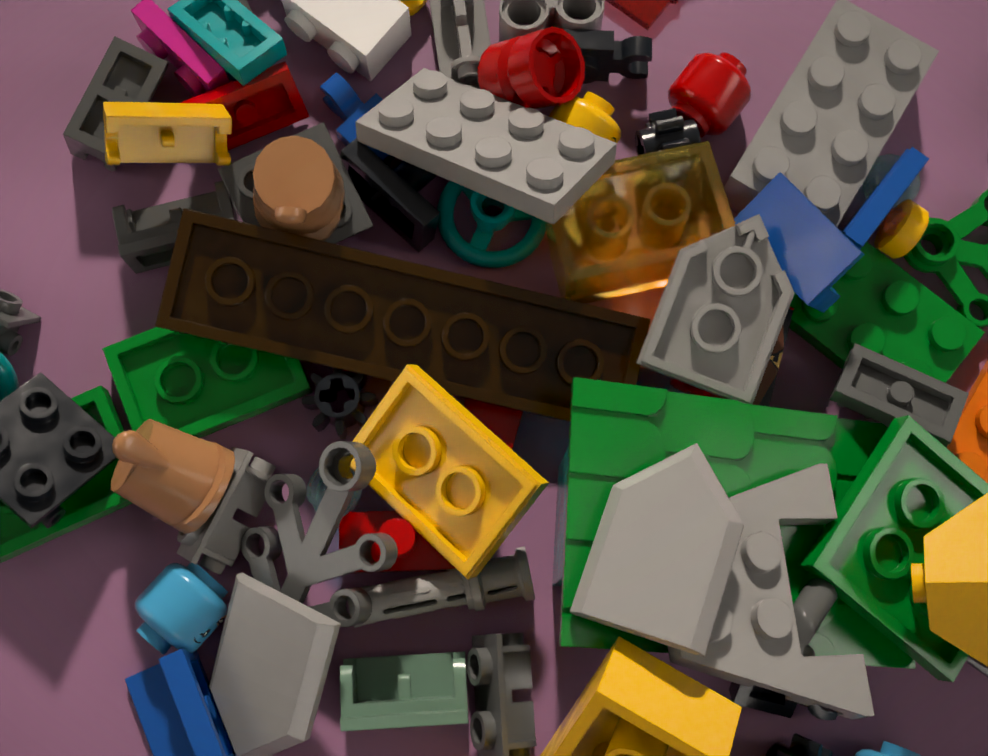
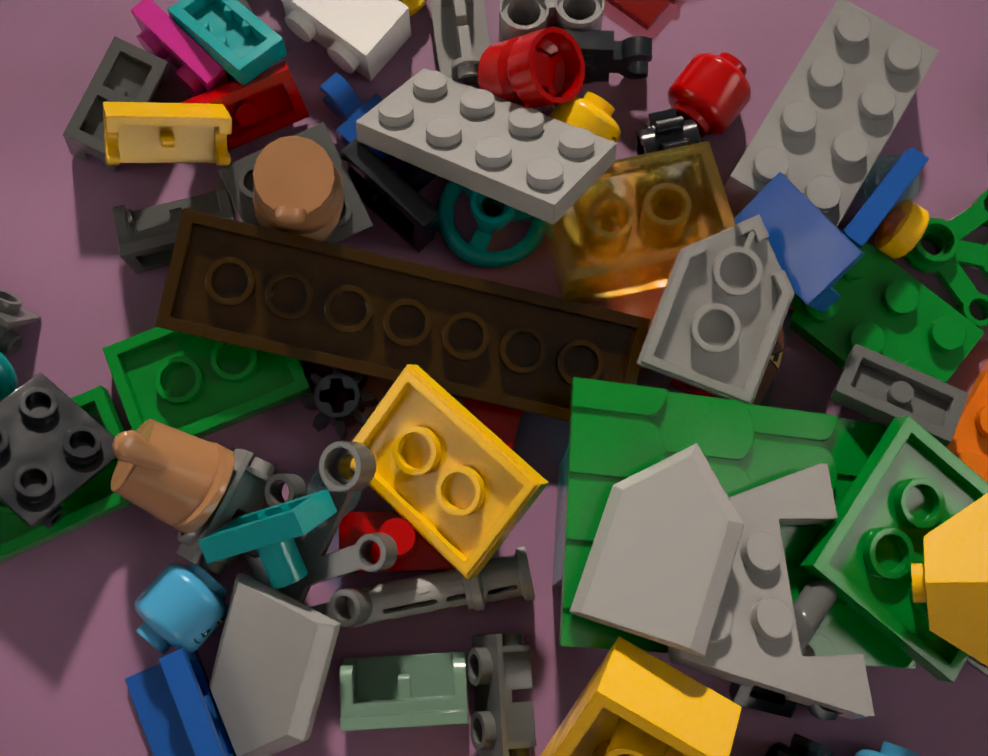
(272, 535): none -> teal tile

